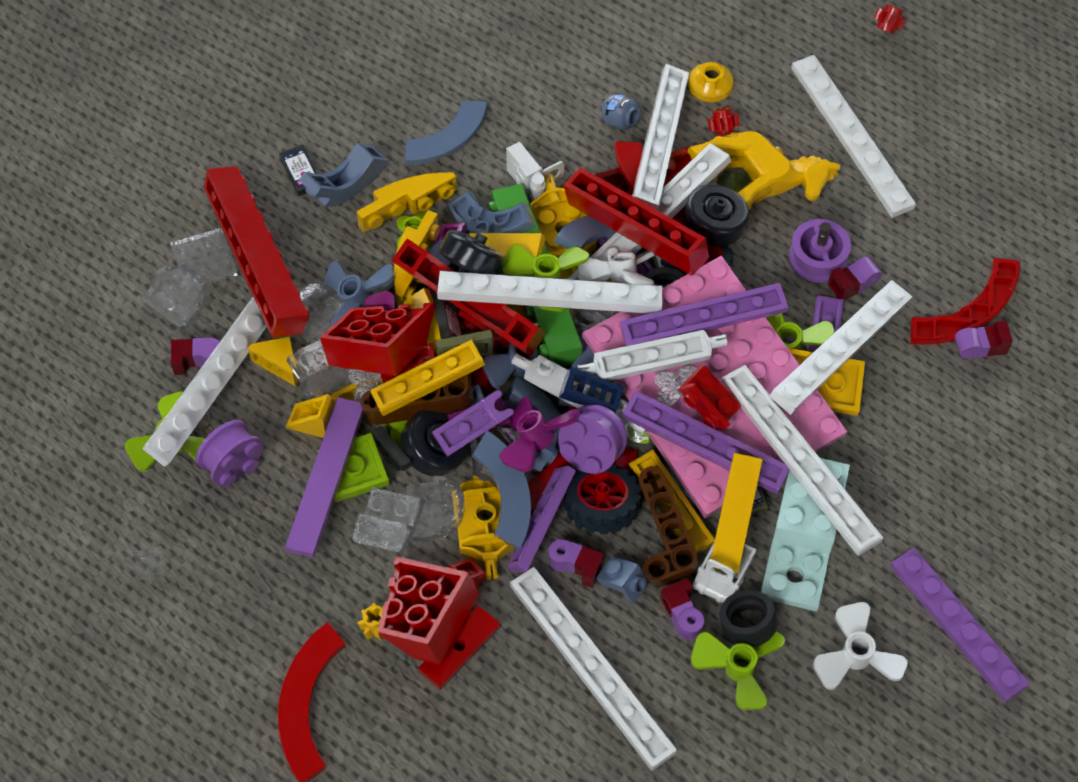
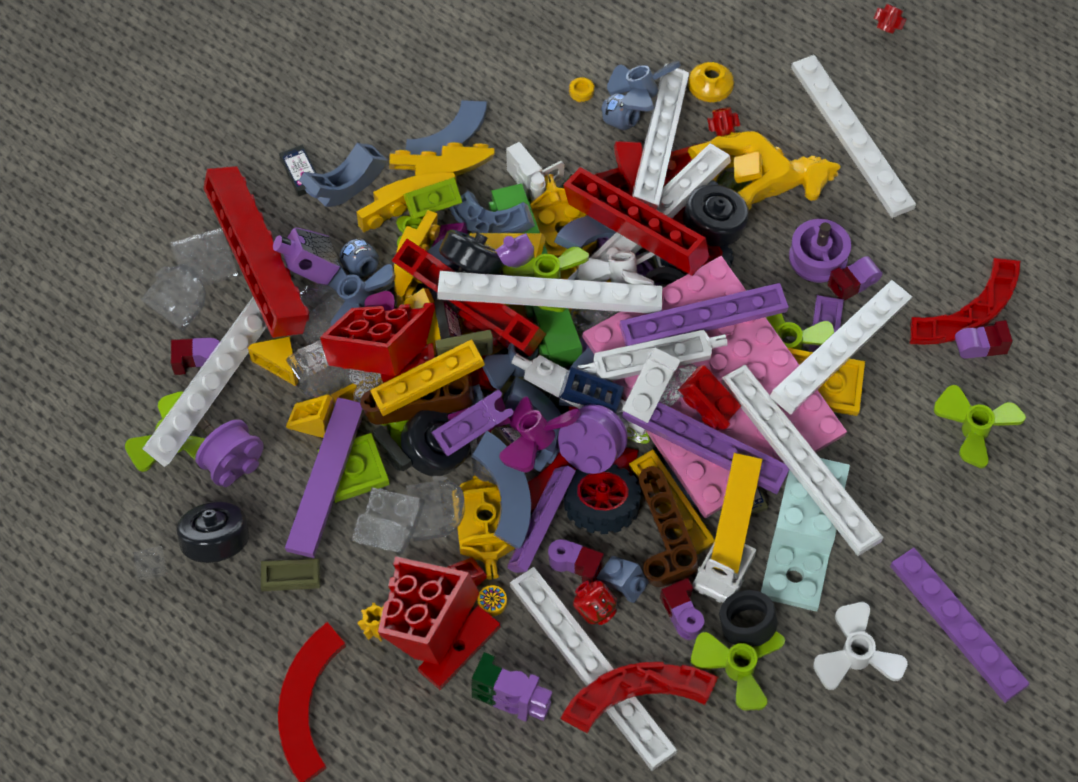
(212, 532): none -> black wheel
(290, 574): none -> olive tile
(308, 255): none -> medium lavender torso
(359, 258): none -> sand blue head
(432, 198): none -> lime plate
(453, 159): none -> yellow slope
(492, 600): none -> tile
(509, 690): none -> medium lavender hips
(516, 251): none -> medium lavender piece
(581, 89): none -> yellow tile
(595, 602): none -> red head
(635, 681): none -> red tile
(639, 83): none -> sand blue piece
(650, 384): none -> white bracket
(748, 167): none -> yellow tile
(956, 407): none -> lime piece

